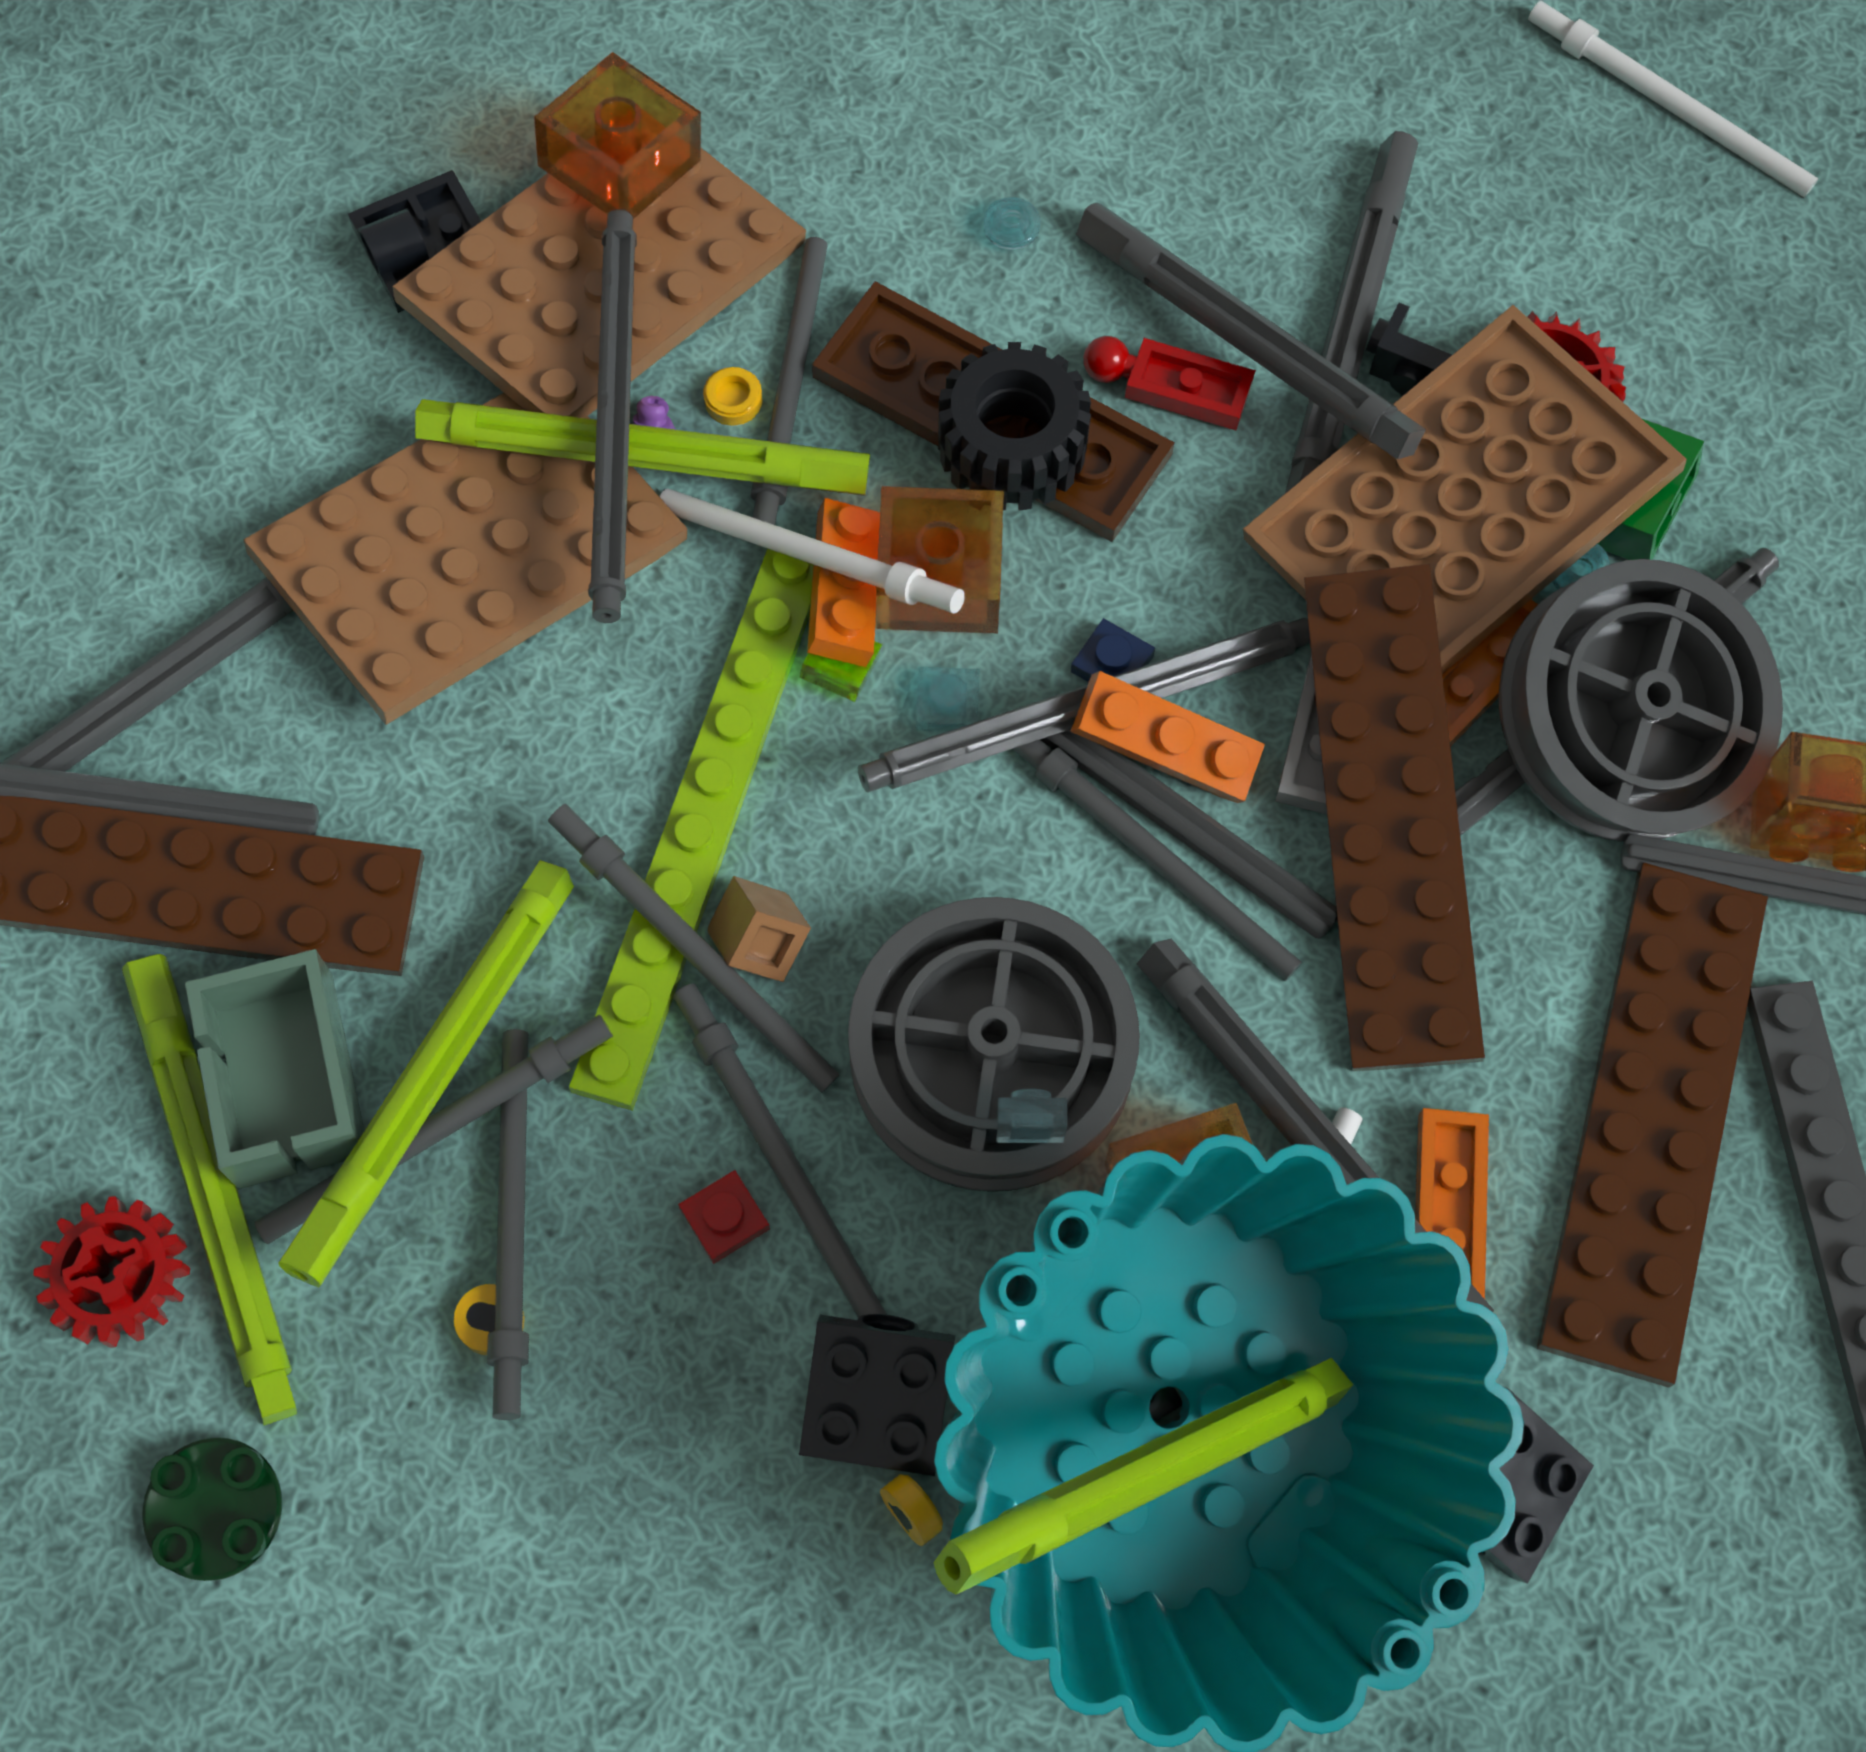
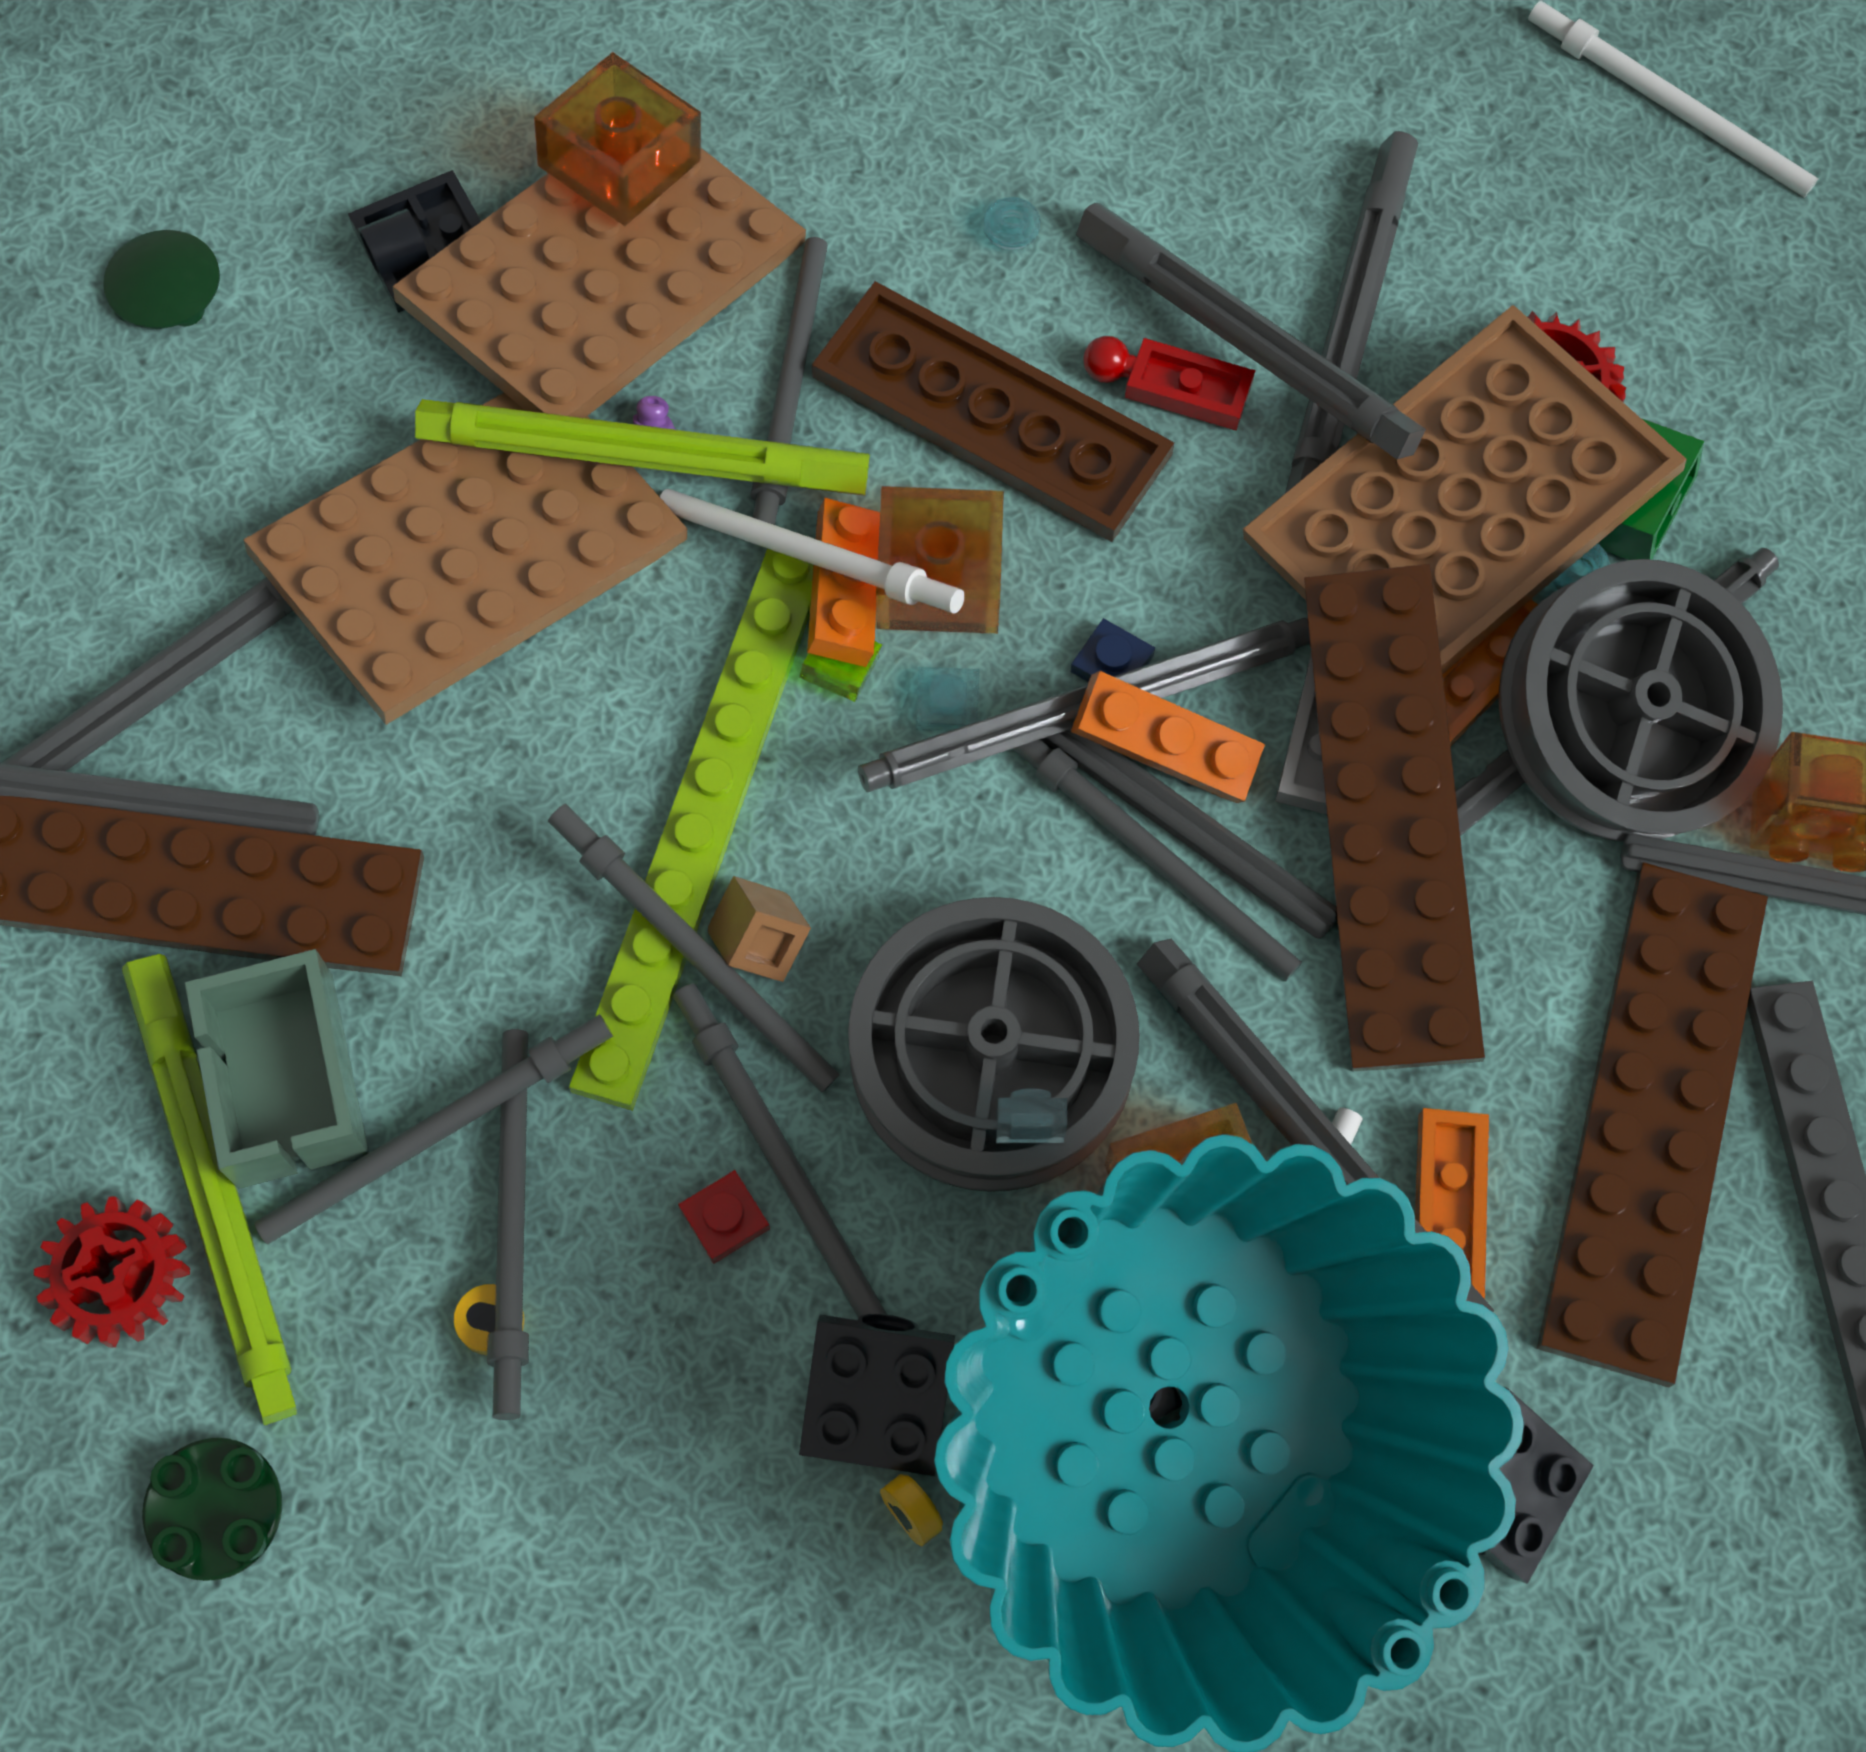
(162, 280): none -> dark green dish
(426, 1077): lime piece -> none
(613, 418): dark grey piece -> none
(732, 396): yellow tile -> none
(1019, 385): black tyre -> none
(1139, 1476): lime piece -> none
(1400, 357): black bracket -> none

